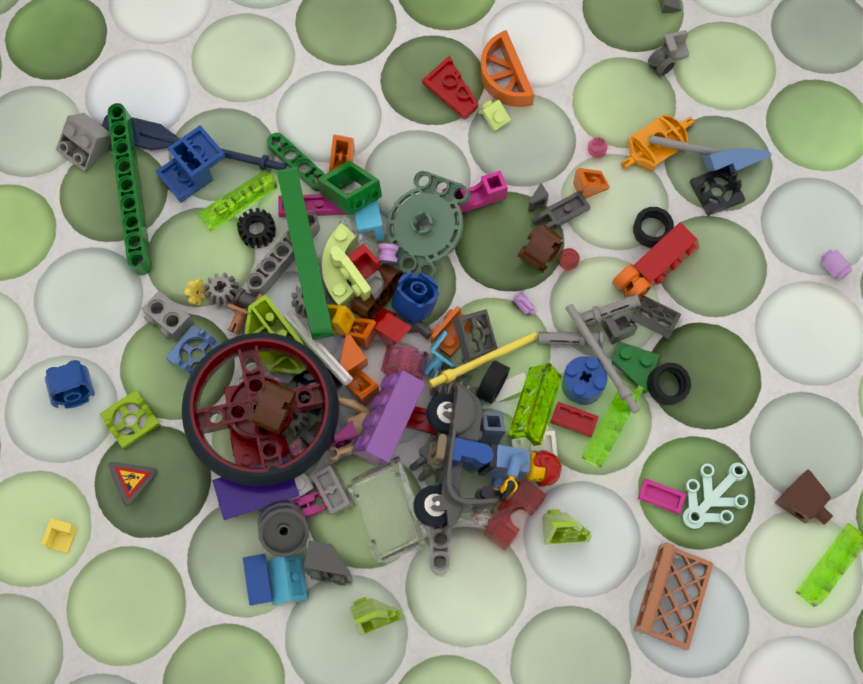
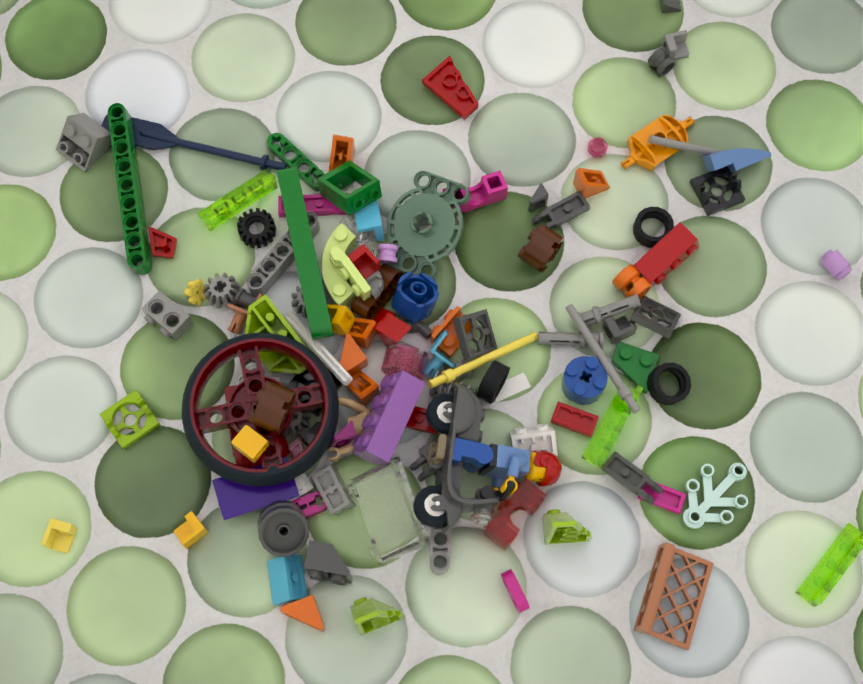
(69, 385): blue brick -> none
(130, 479): piece -> none
(162, 244): none -> red piece
(190, 163): blue bracket -> none
(190, 531): none -> yellow panel
(191, 334): medium blue piece -> none
(250, 443): none -> yellow panel
(257, 579): blue slope -> none
(305, 611): none -> orange slope
(492, 428): sand blue brick -> none
(494, 114): yellowish green bracket -> none
(506, 96): orange window -> none
(515, 591): none -> dark pink beam
(523, 303): lavender piece -> none
(541, 404): clear neon green fence -> none
(568, 259): clear red tile -> none
(630, 476): none -> dark grey hinge
(806, 499): reddish brown torso -> none

